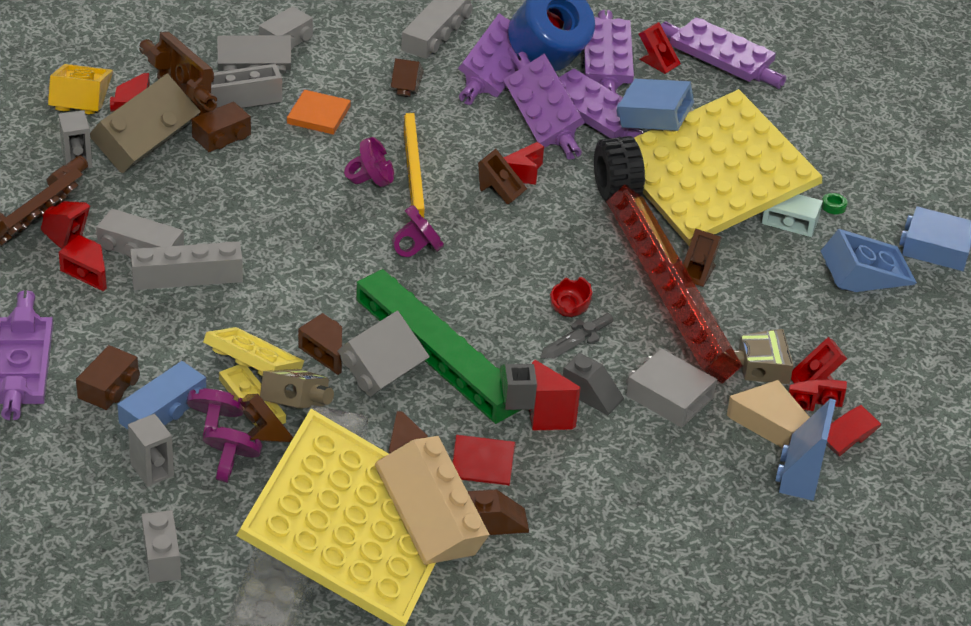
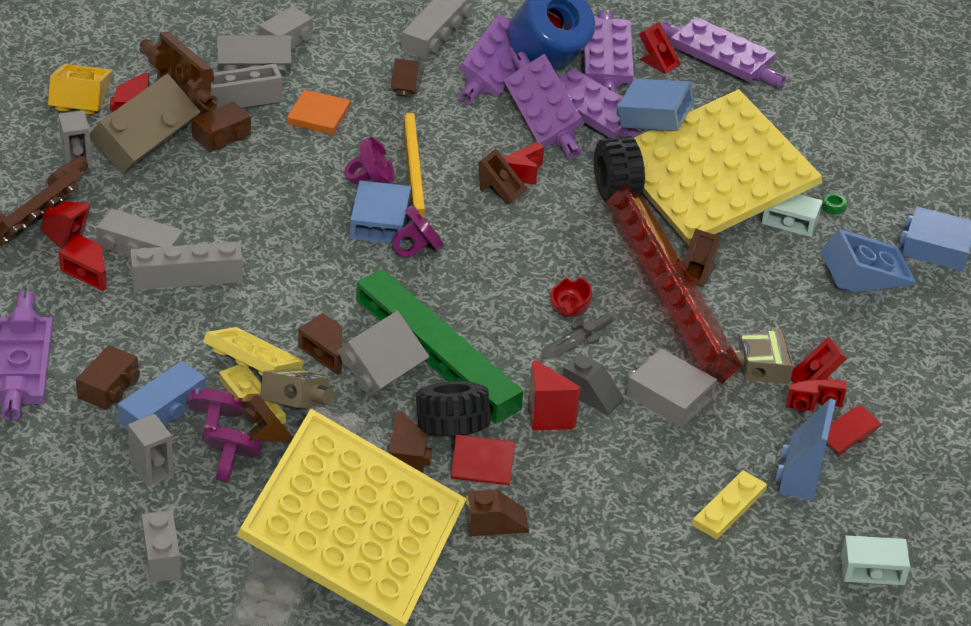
(379, 211): none -> medium blue brick
(432, 501): tan slope -> none
(453, 408): none -> black tyre
(518, 386): dark grey slope -> none
(729, 504): none -> light yellow plate
(768, 412): tan slope -> none
(875, 560): none -> light aqua brick

